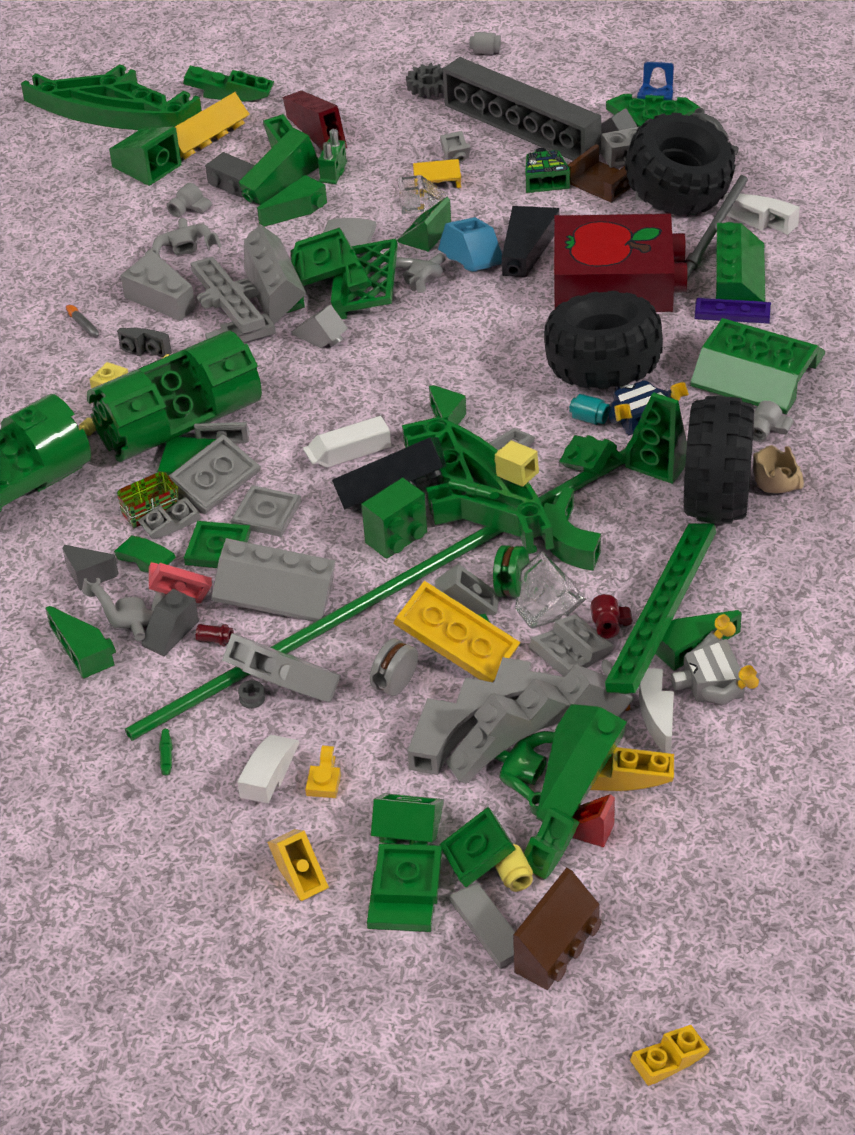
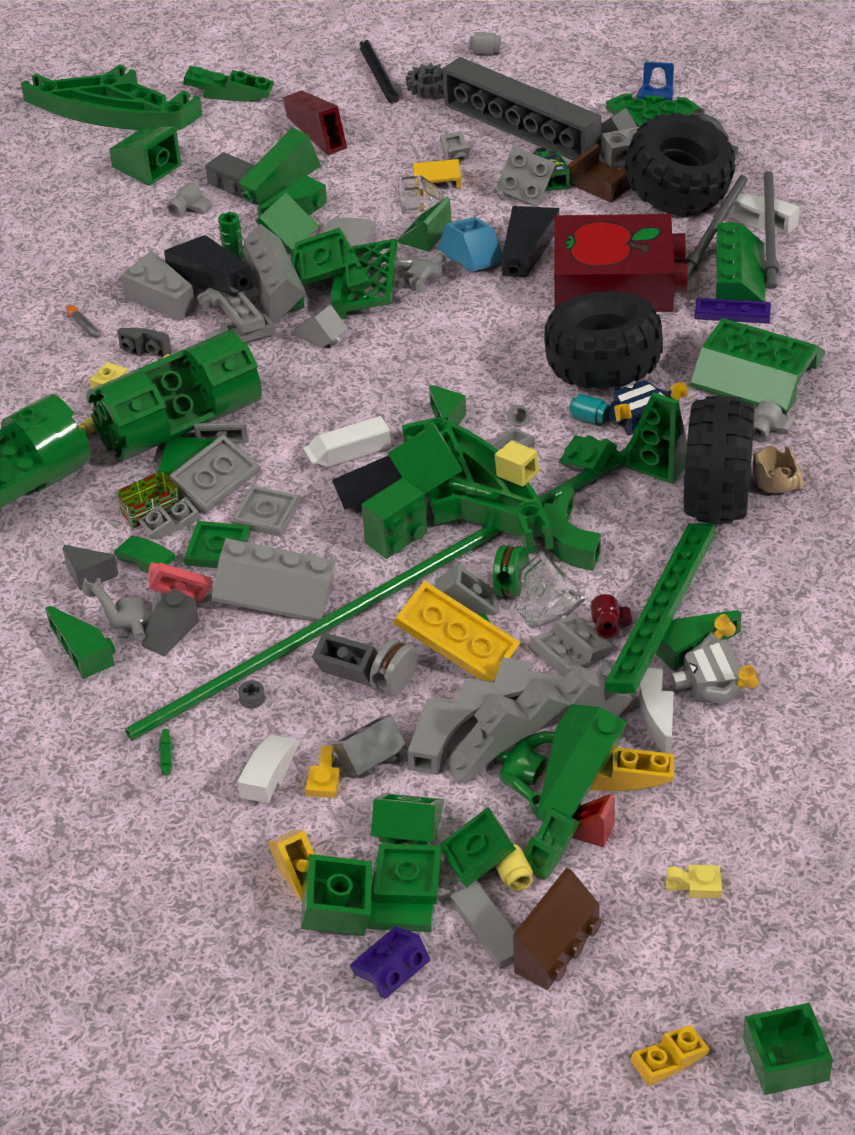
(185, 238): light grey piece -> none
(210, 124): yellow slope -> none
(210, 265): none -> black slope
(214, 634): dark red pin -> none
(231, 233): none -> green axle
(276, 128): green slope -> none
(281, 668): light grey slope -> none
(288, 221): none -> green tile
(332, 159): green piece -> none
(336, 895): none -> green brick
(345, 658): none -> dark grey brick
(369, 746): none -> dark grey brick
(379, 71): none -> black axle
(391, 960): none -> dark purple bracket
(425, 460): none -> green tile
(522, 412): none -> light grey hinge
(525, 176): none -> light grey hinge
(699, 880): none -> light yellow plate
(771, 265): none -> dark grey bar
(787, 1048): none -> green container

